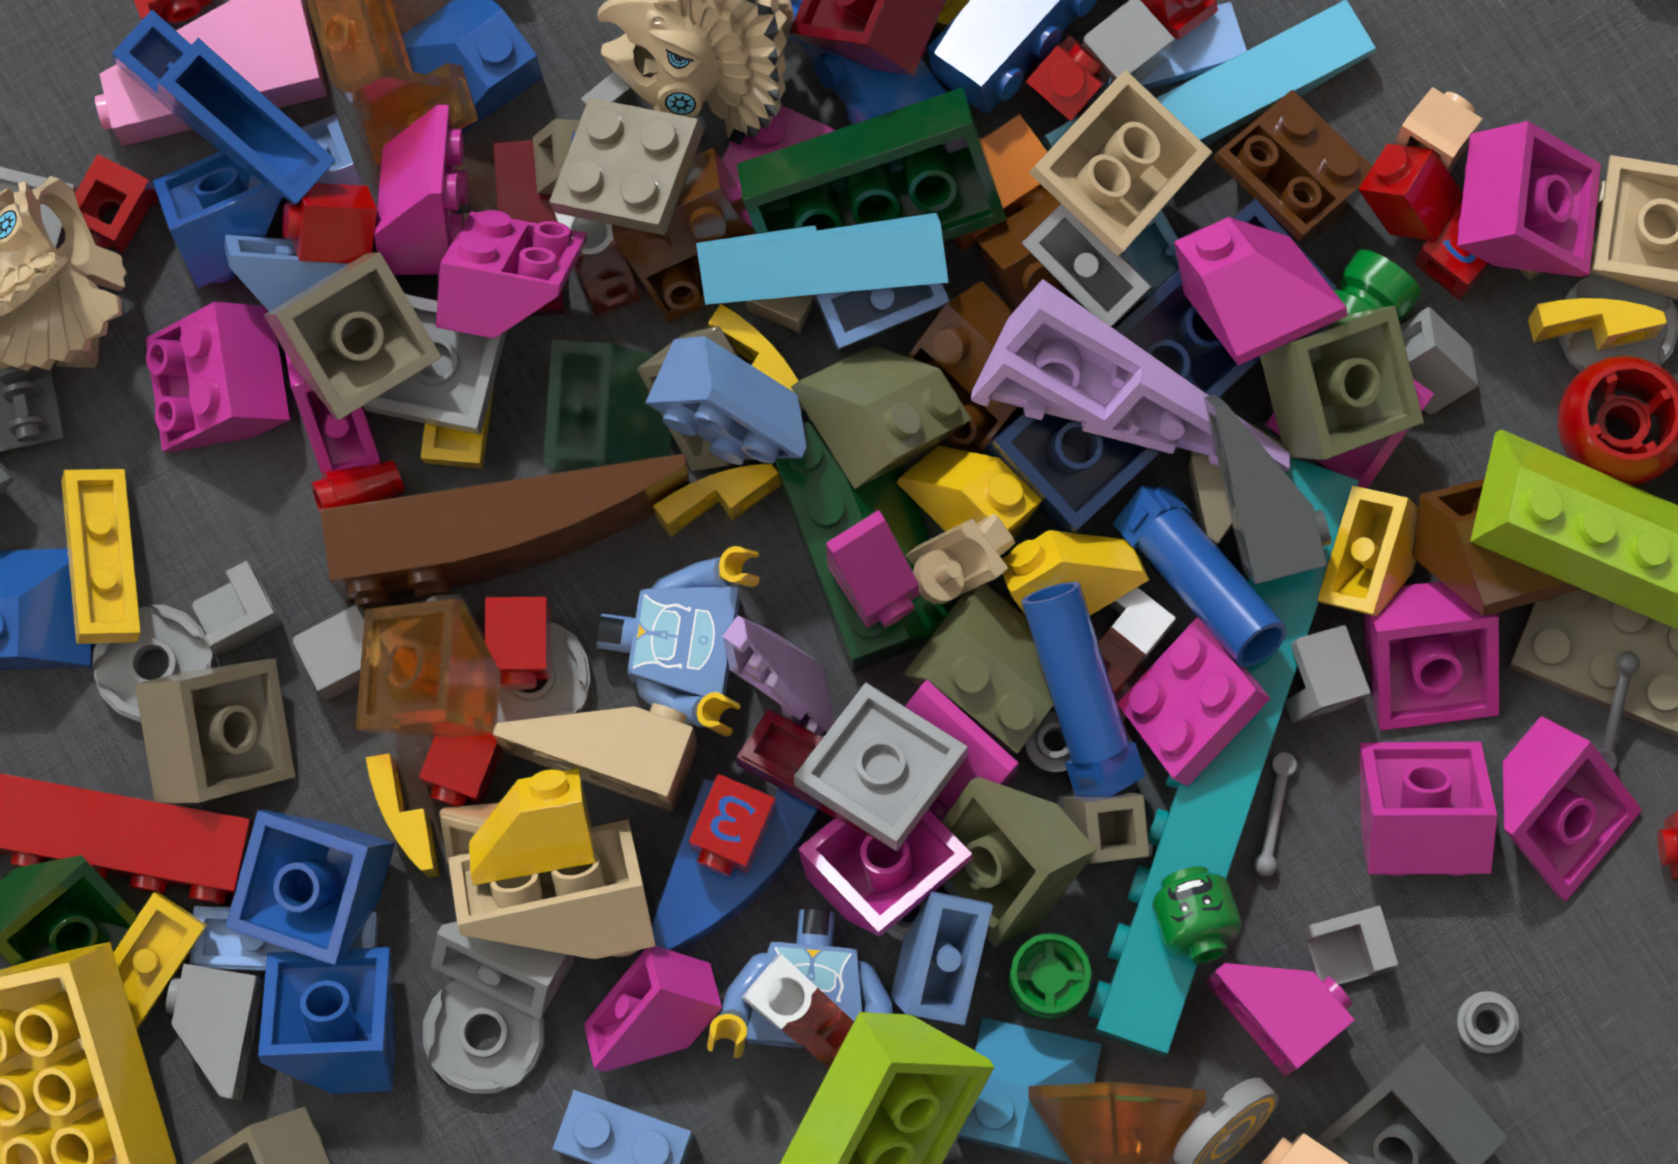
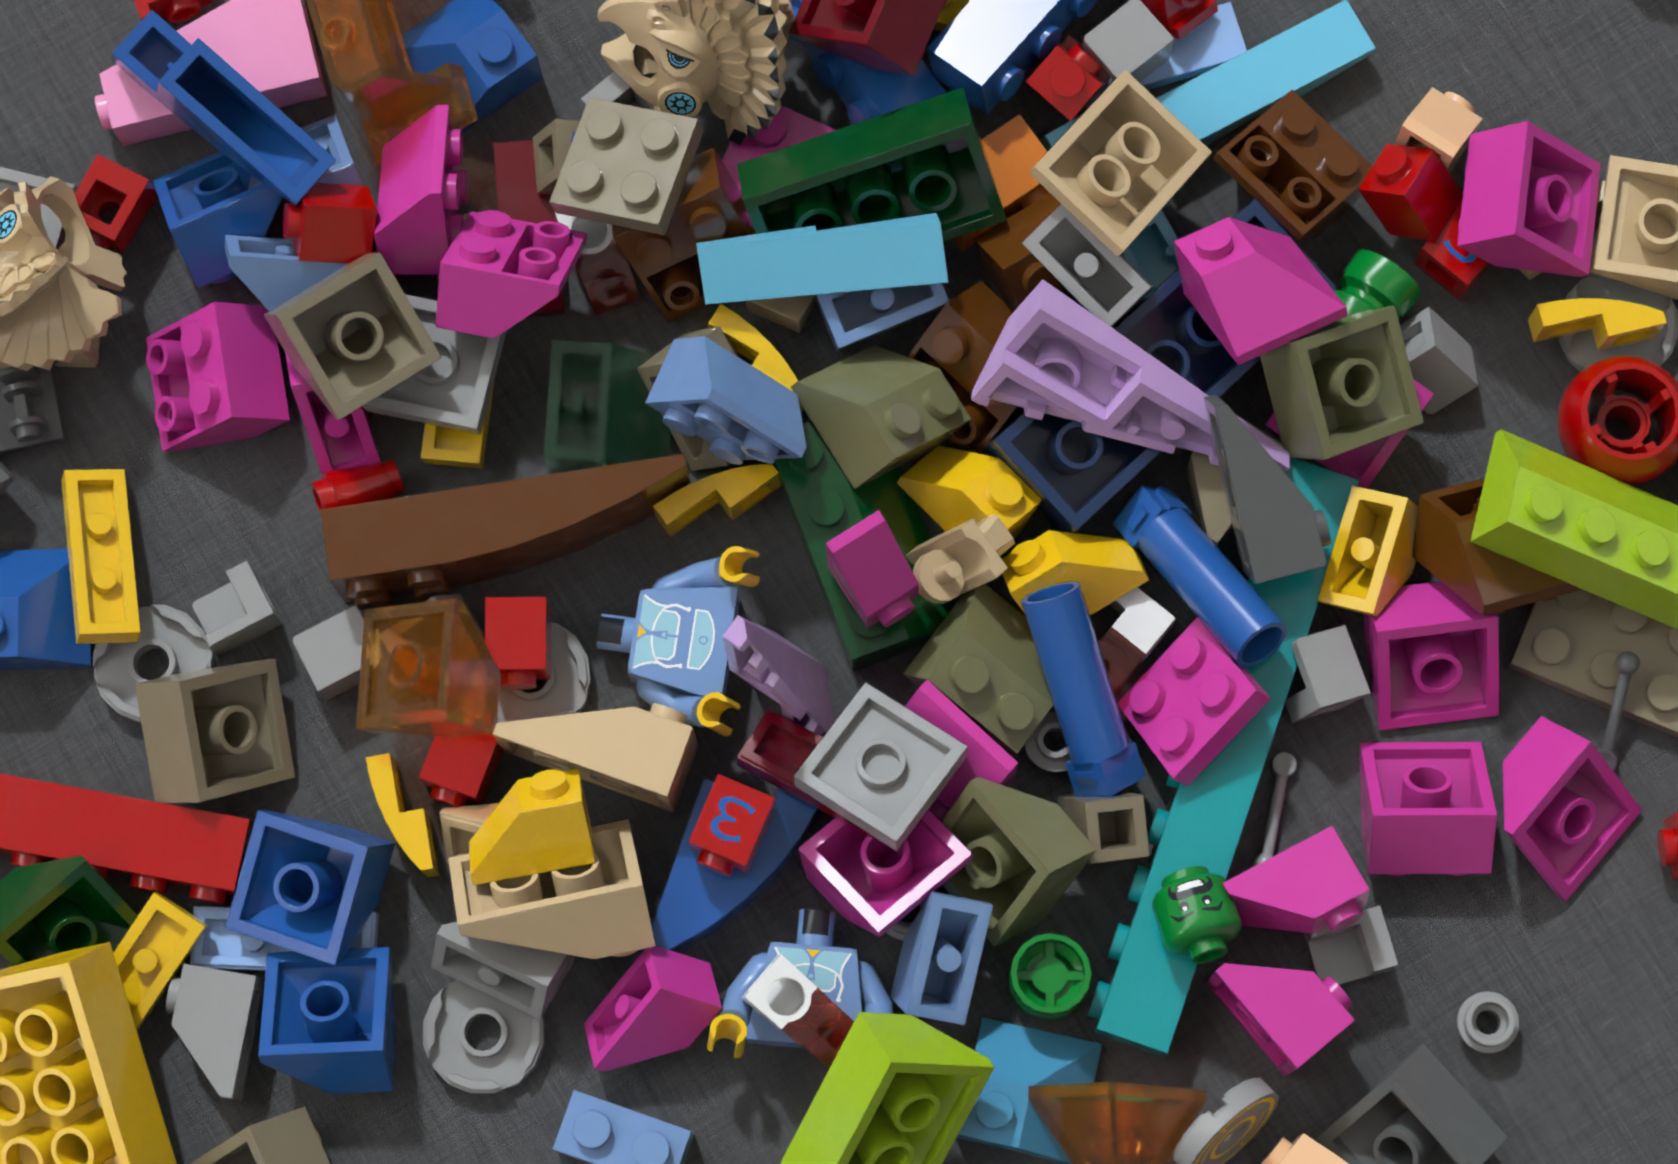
(1302, 888): none -> dark pink slope

